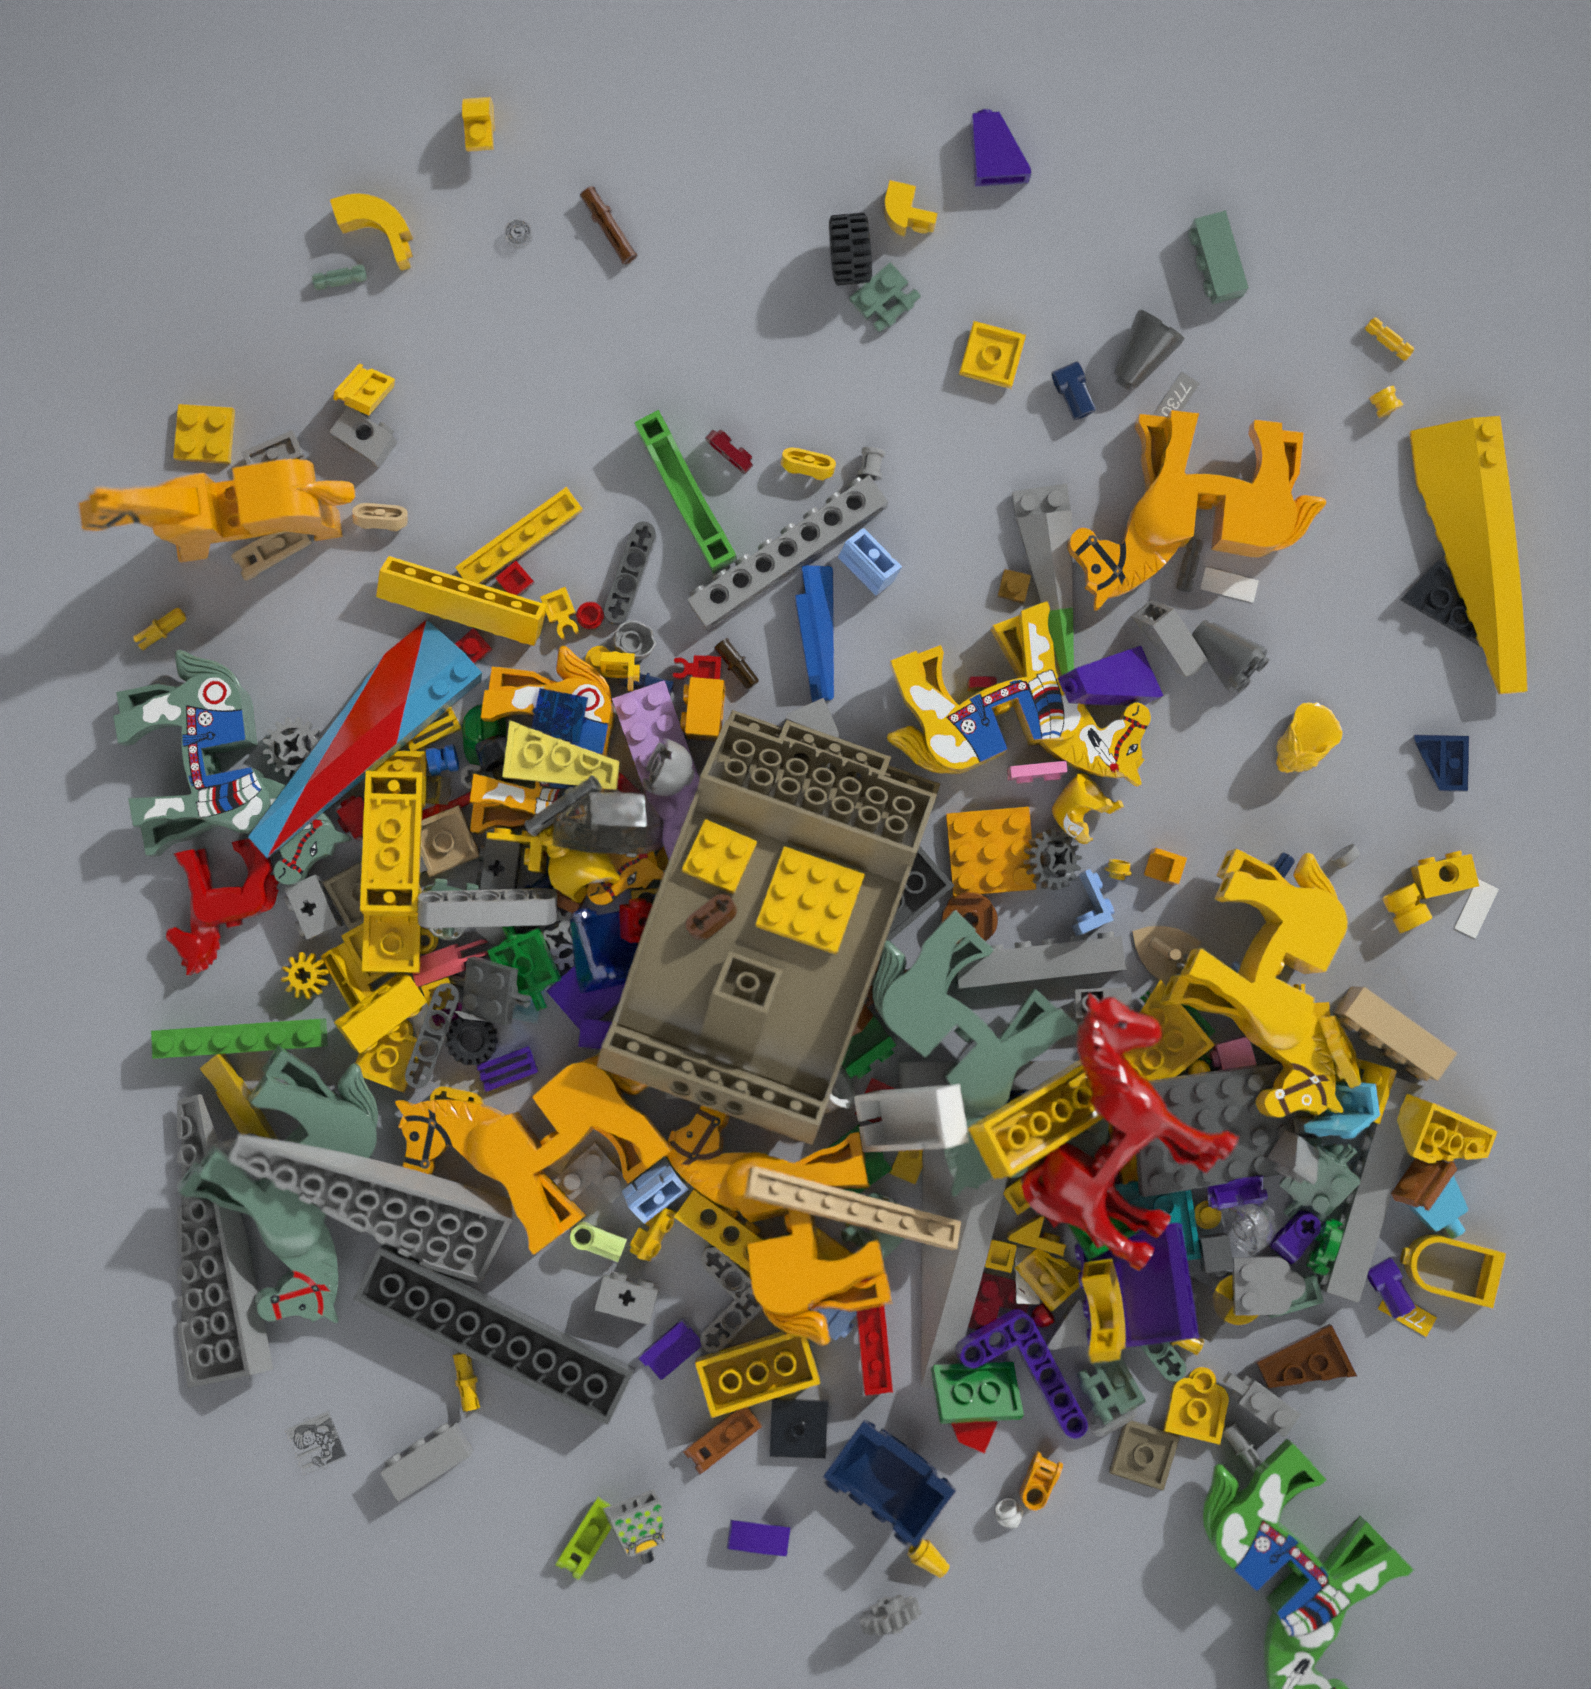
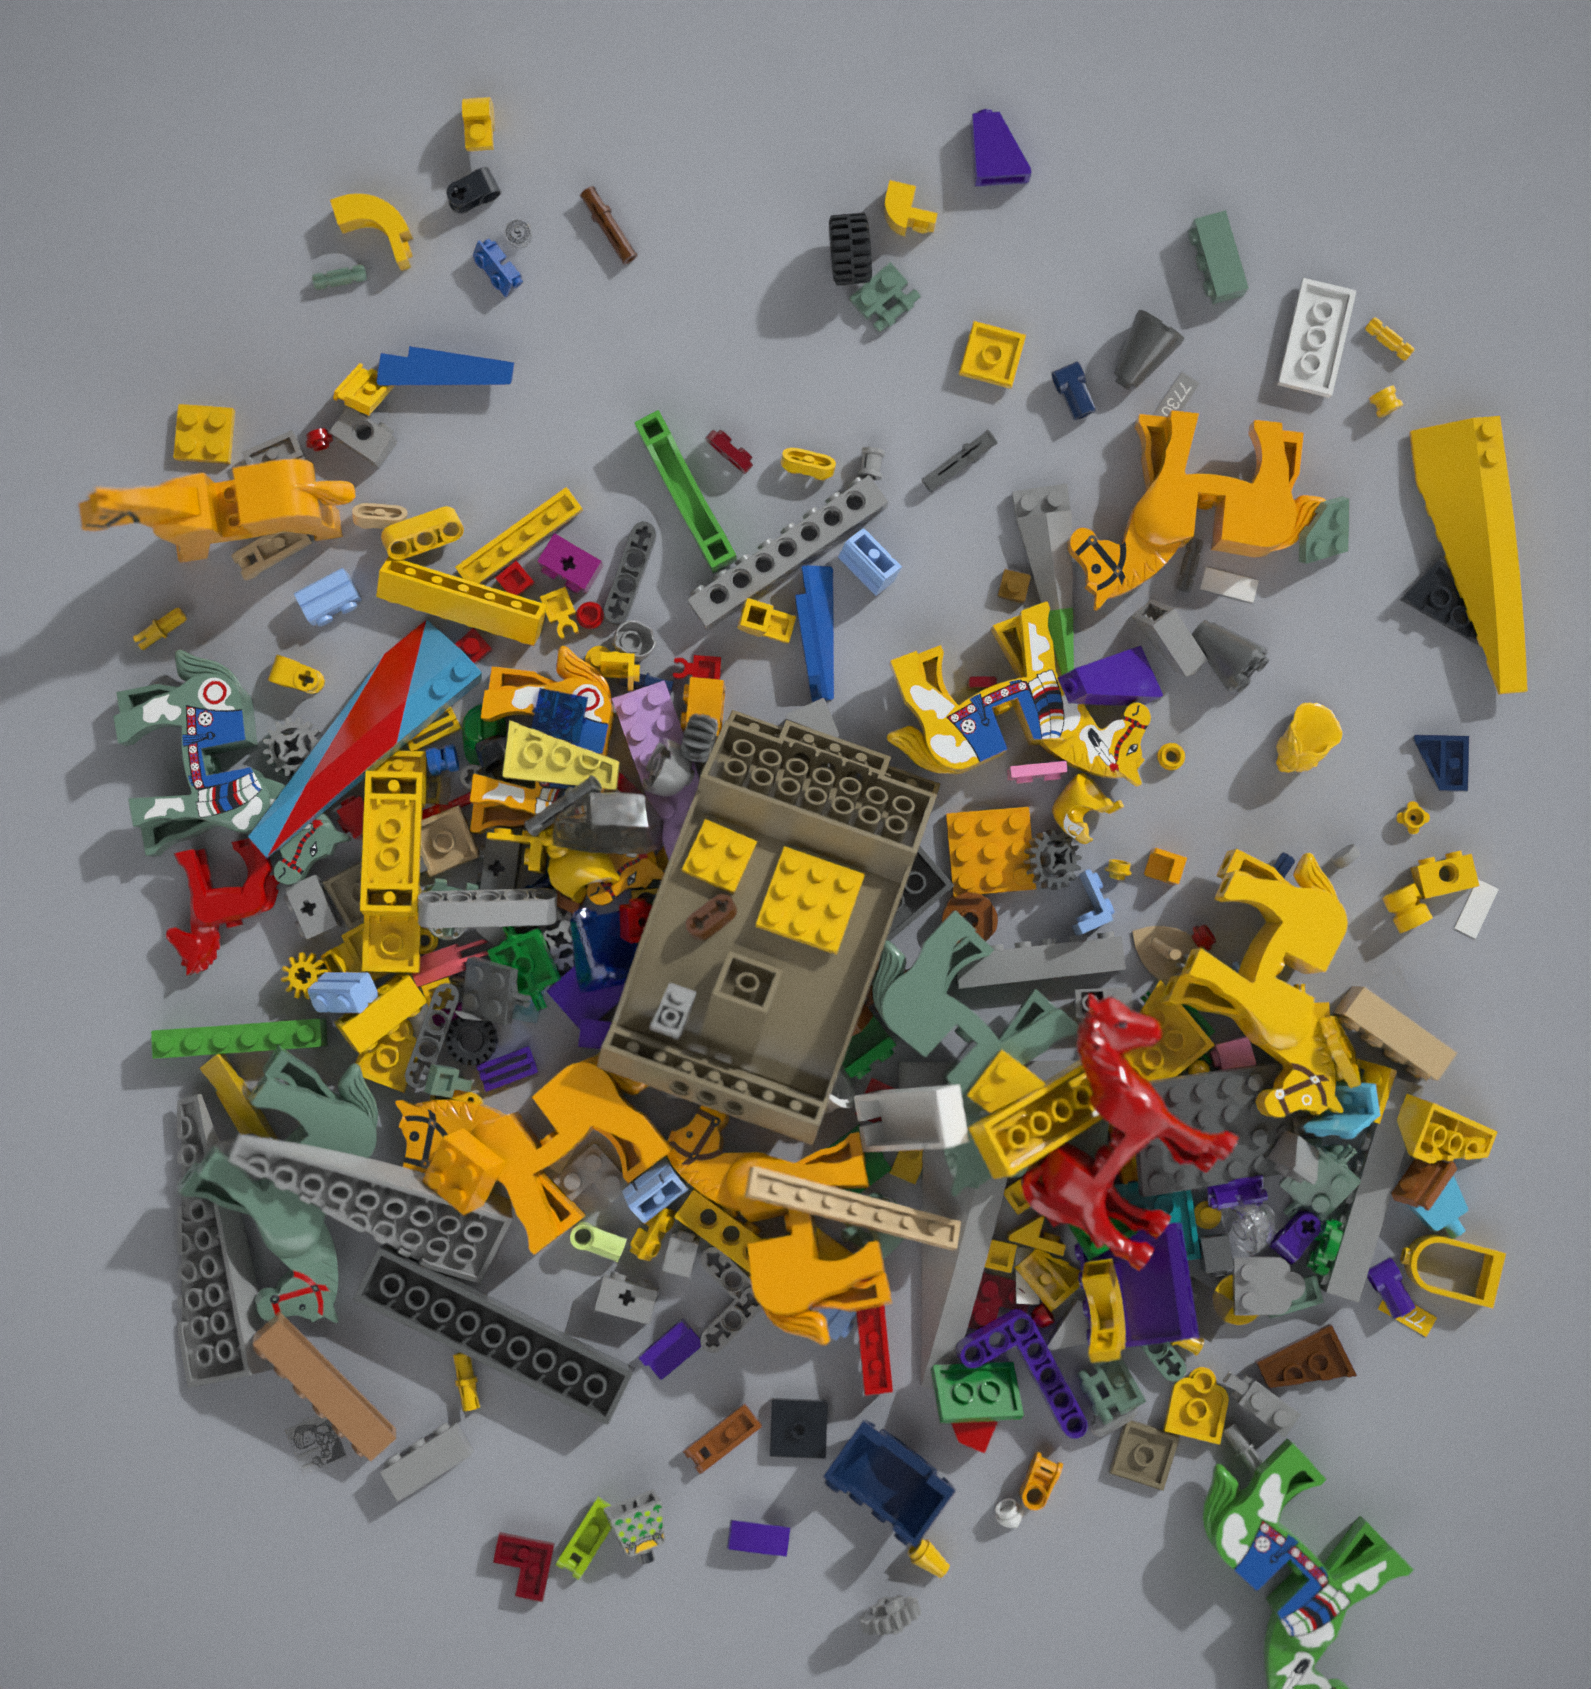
(293, 675): none -> yellow piece
(318, 439): none -> red plate
(324, 1387): none -> medium nougat brick
(328, 597): none -> light blue brick
(342, 992): none -> light blue brick
(413, 542): none -> yellow beam
(442, 368): none -> blue wedge
(444, 1080): none -> sand green plate
(463, 1171): none -> light orange brick
(476, 190): none -> black piece
(489, 258): none -> blue hinge
(532, 1557): none -> dark red plate
(561, 551): none -> magenta brick
(674, 1011): none -> light grey slope
(681, 1253): none -> light grey brick
(699, 737): none -> dark grey gear
(736, 663): dark brown axle -> none
(756, 1372): yellow brick -> none
(762, 620): none -> yellow brick
(960, 460): none -> dark grey pin
(1003, 1083): none -> yellow wing
(1179, 756): none -> yellow plate
(1203, 937): none -> red plate
(1316, 337): none -> white plate
(1327, 533): none -> sand green plate
(1421, 817): none -> yellow plate

